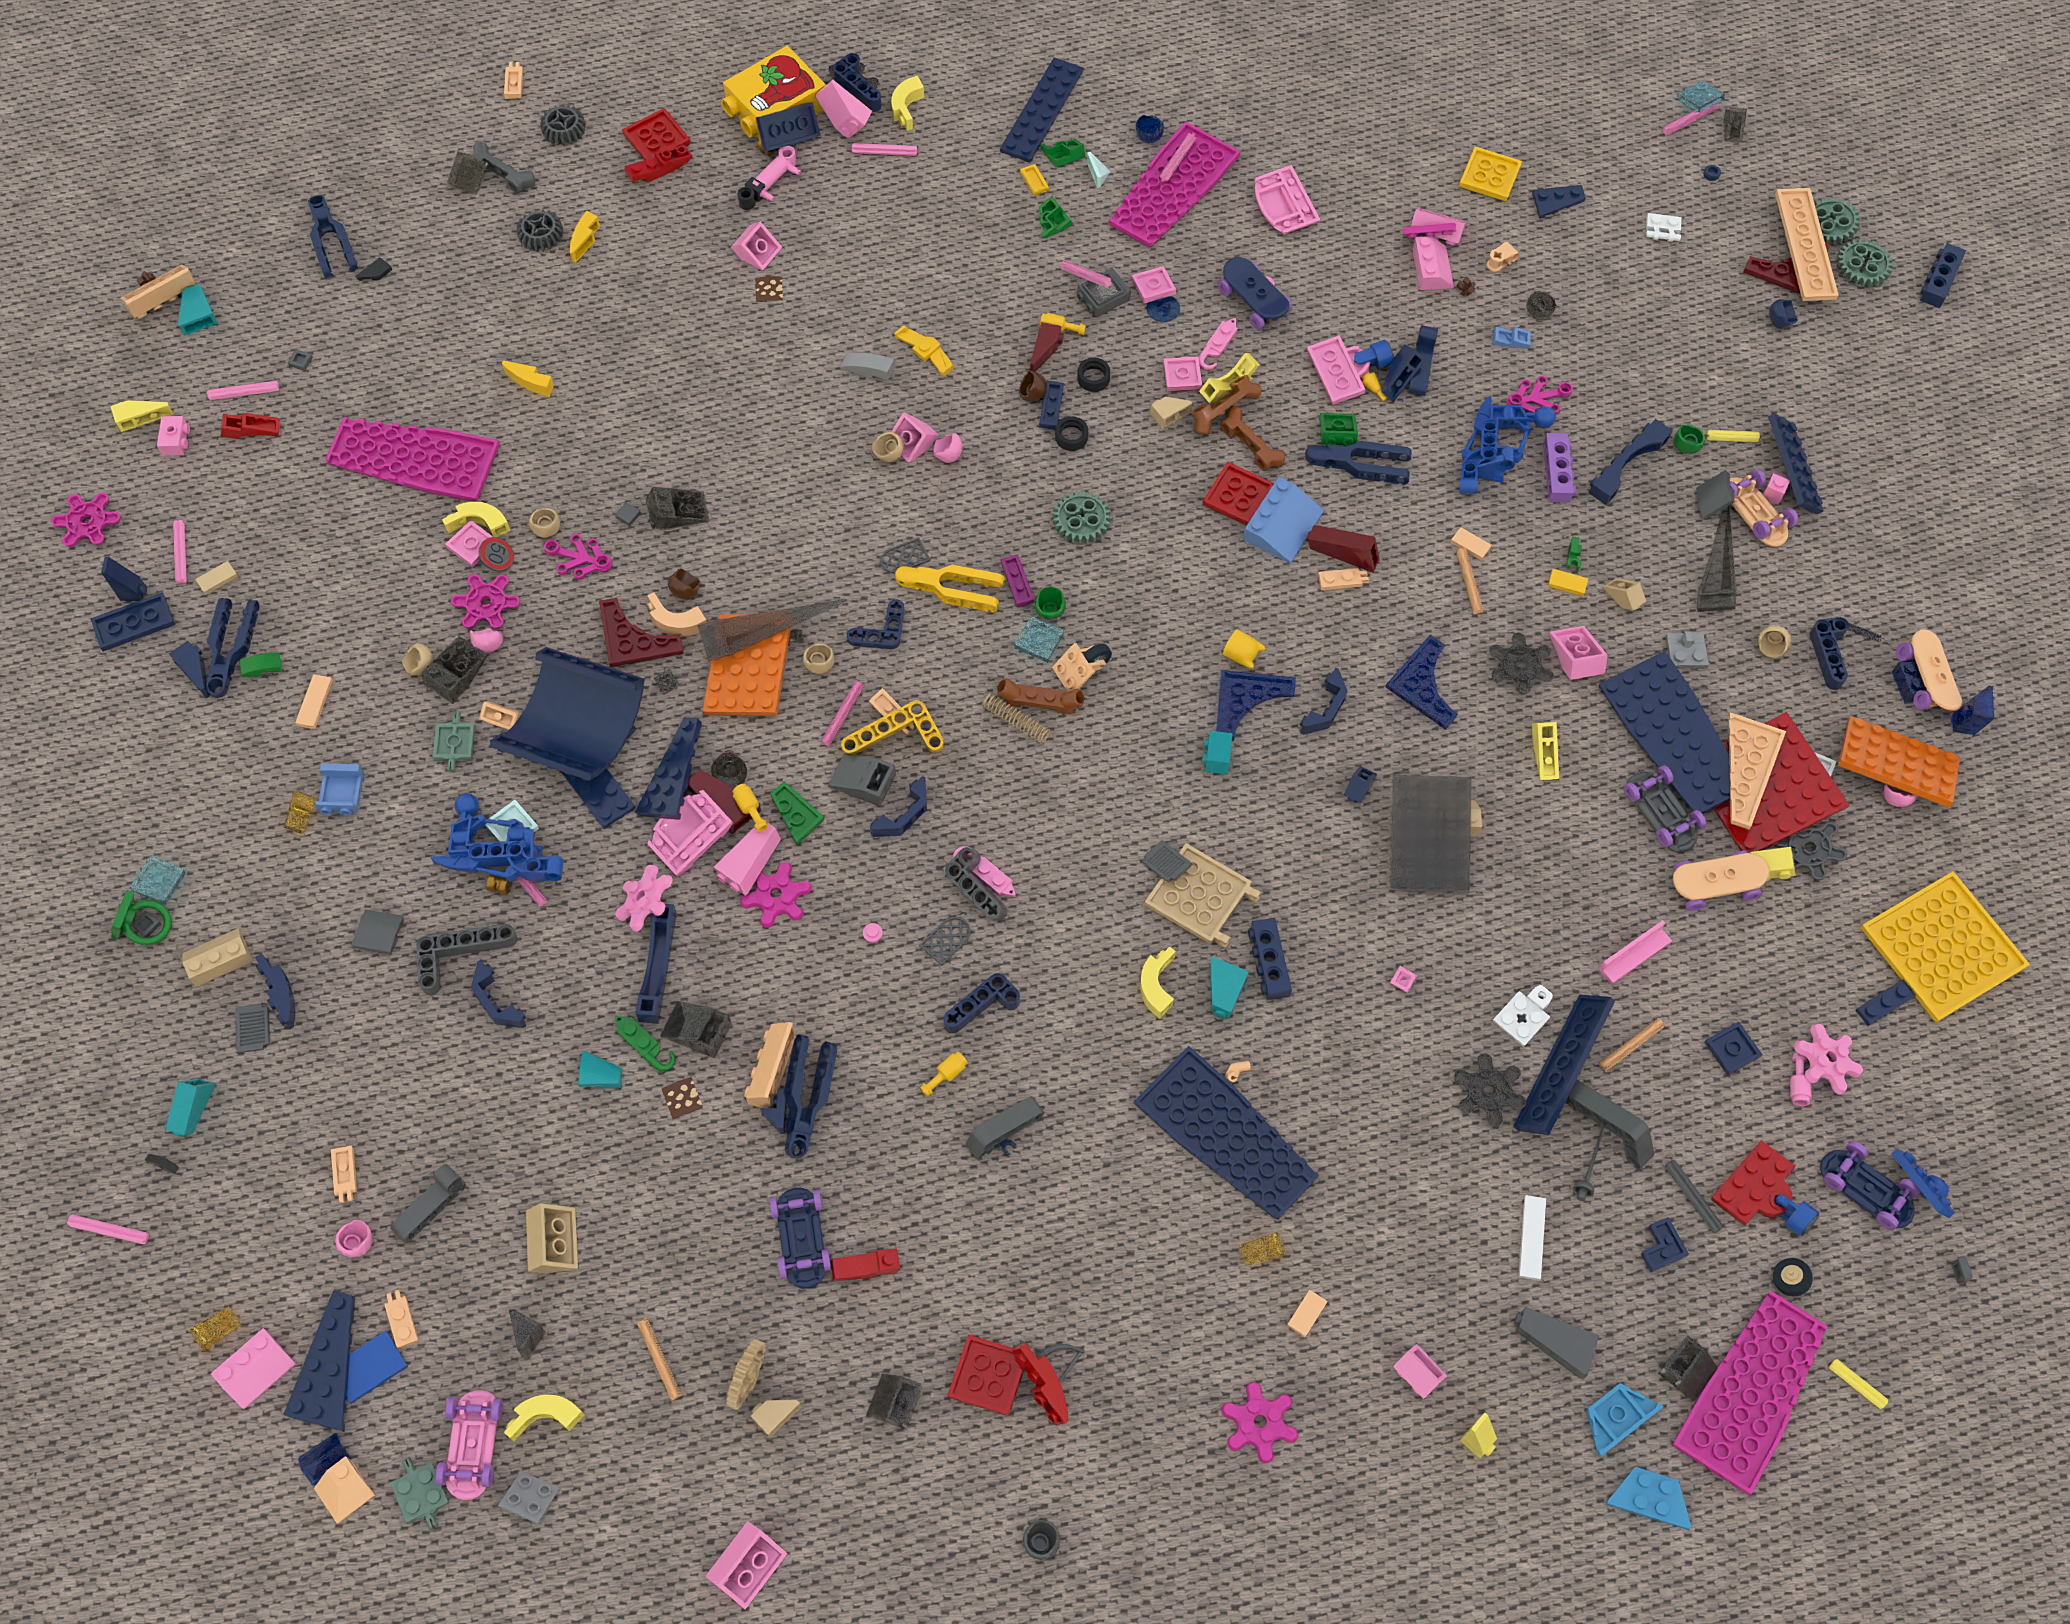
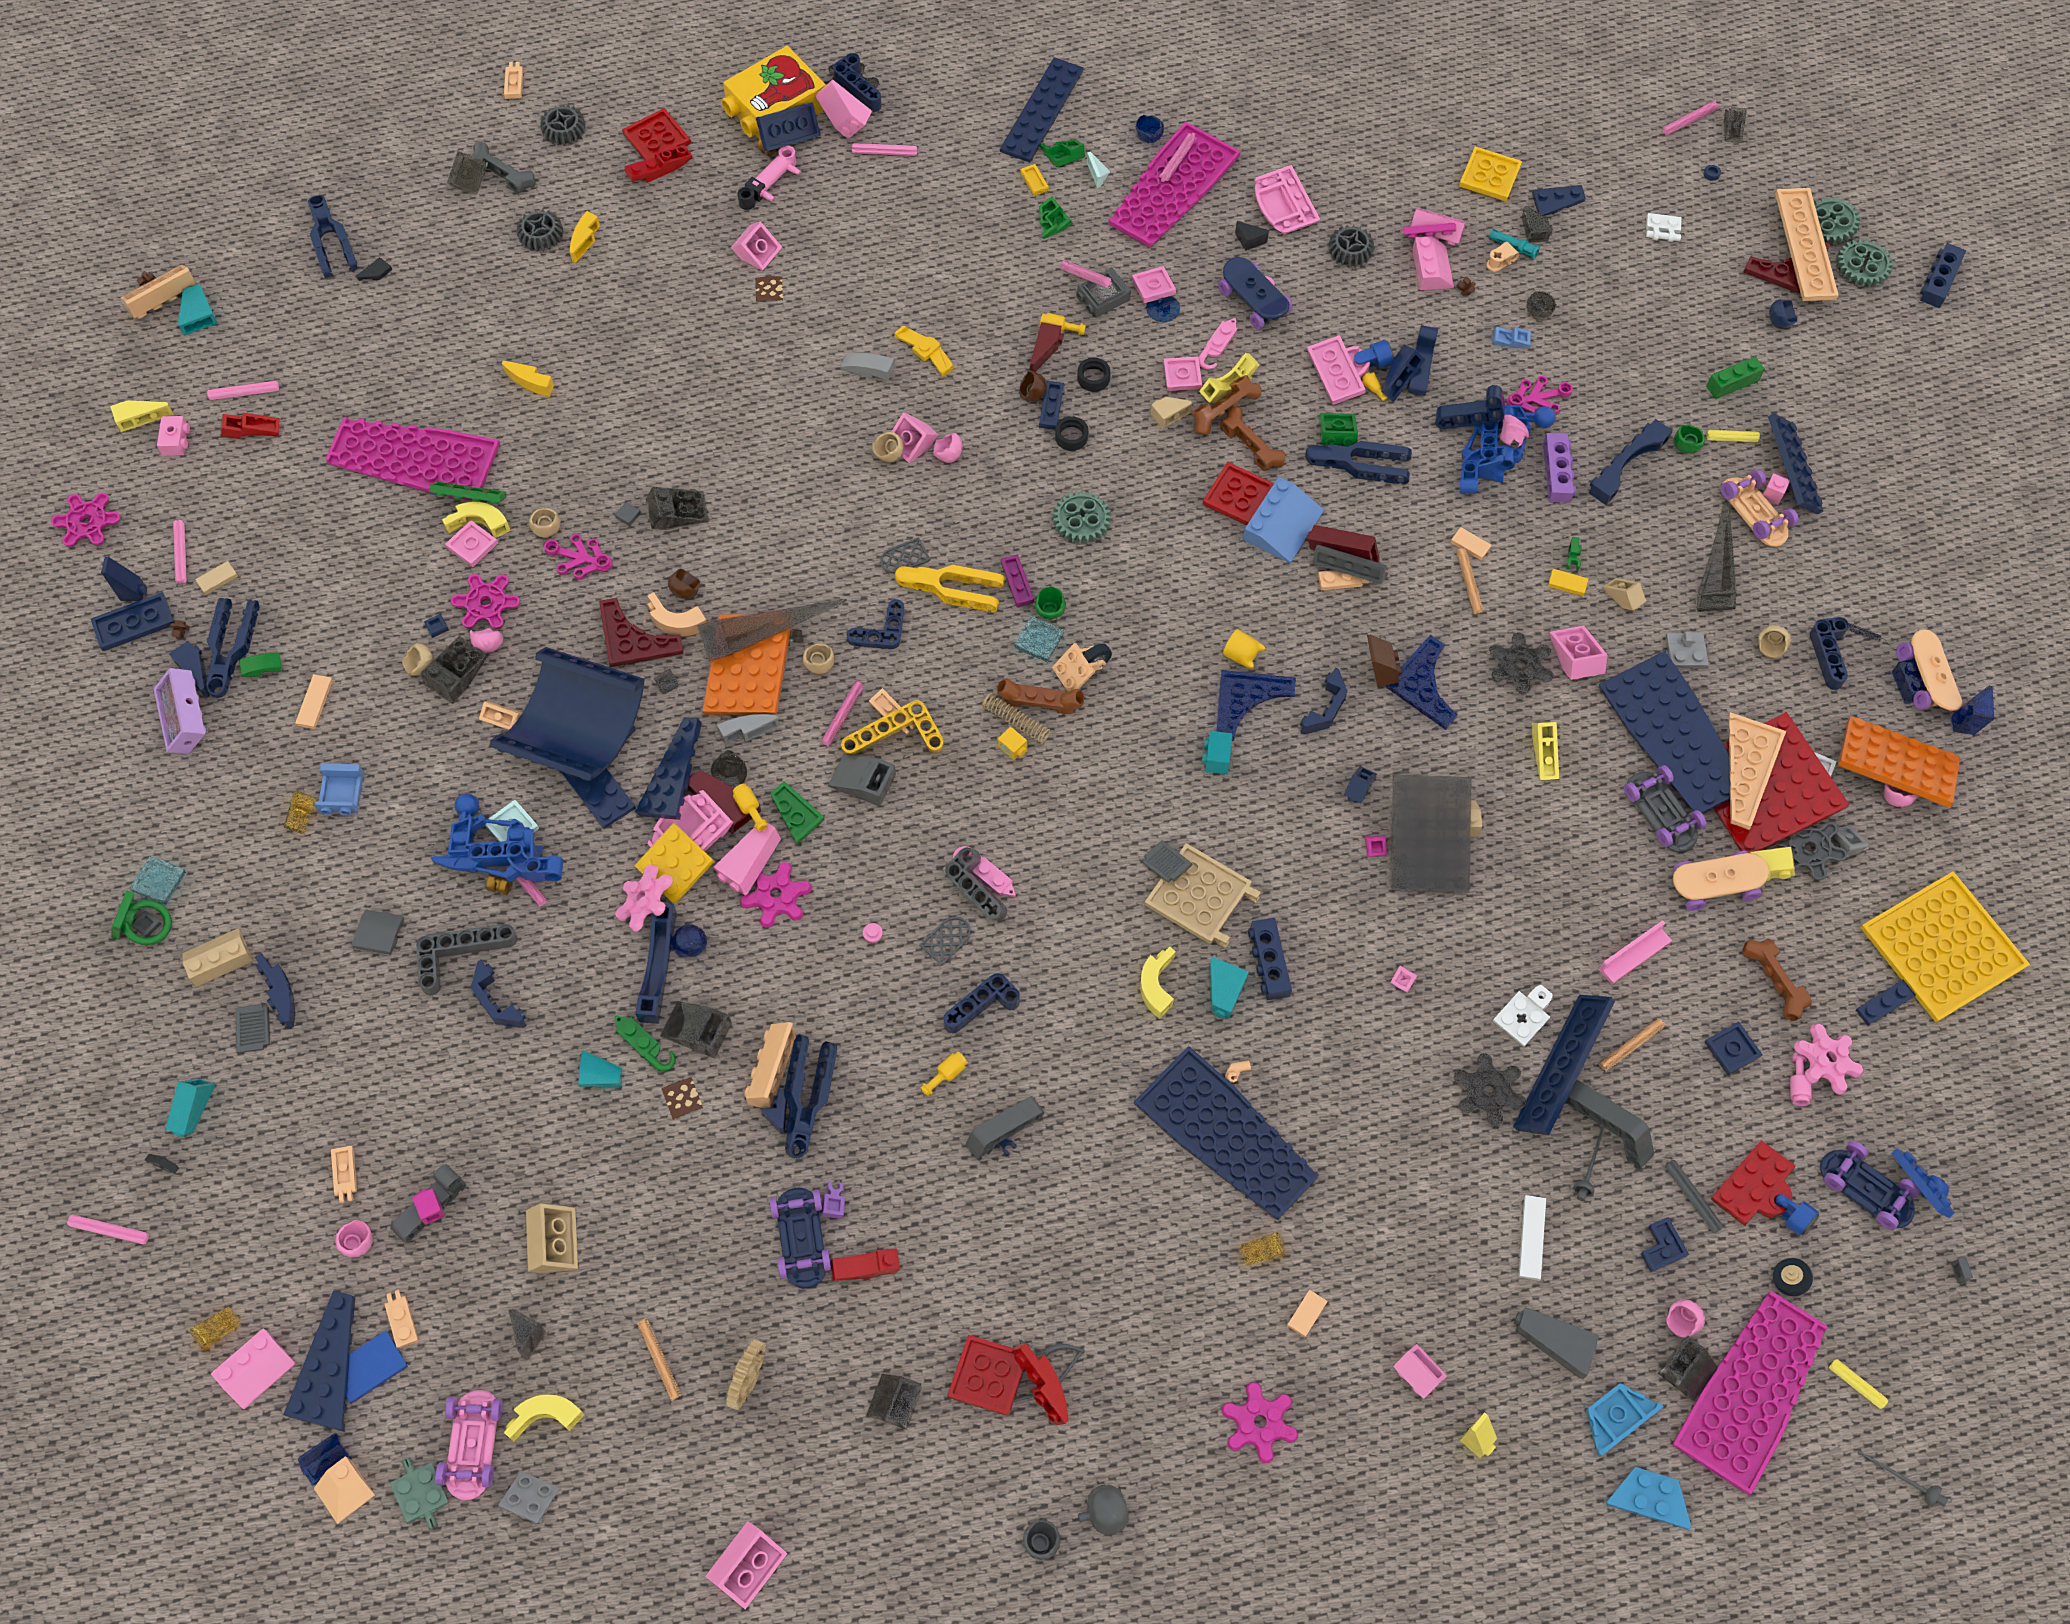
(179, 629): none -> reddish brown plate
(179, 711): none -> lavender brick
(300, 360): dark grey tile -> none
(428, 1206): none -> dark pink brick
(436, 625): none -> dark blue tile
(454, 741): sand green plate -> none
(460, 491): none -> green plate
(496, 554): piece -> none
(678, 857): none -> yellow plate
(689, 941): none -> clear blue hair
(747, 727): none -> light grey slope
(774, 1414): tan slope -> none
(833, 1203): none -> medium lavender plate
(885, 827): dark blue slope -> none
(903, 95): light yellow arch -> none
(1012, 743): none -> yellow brick
(1106, 1510): none -> dark grey piece
(1250, 235): none -> black slope
(1350, 564): none -> dark grey panel
(1351, 246): none -> dark grey gear
(1376, 845): none -> dark pink slope
(1384, 661): none -> reddish brown slope
(1473, 413): none -> dark blue beam
(1513, 429): none -> bright pink hair
(1521, 246): none -> teal pin
(1536, 226): none -> clear smoke slope
(1685, 1318): none -> bright pink hair
(1700, 96): clear light blue plate -> none
(1715, 495): dark grey slope -> none
(1735, 377): none -> green brick
(1795, 998): none -> dark orange plate
(1850, 840): none -> light grey slope
(1932, 1494): none -> dark grey sword

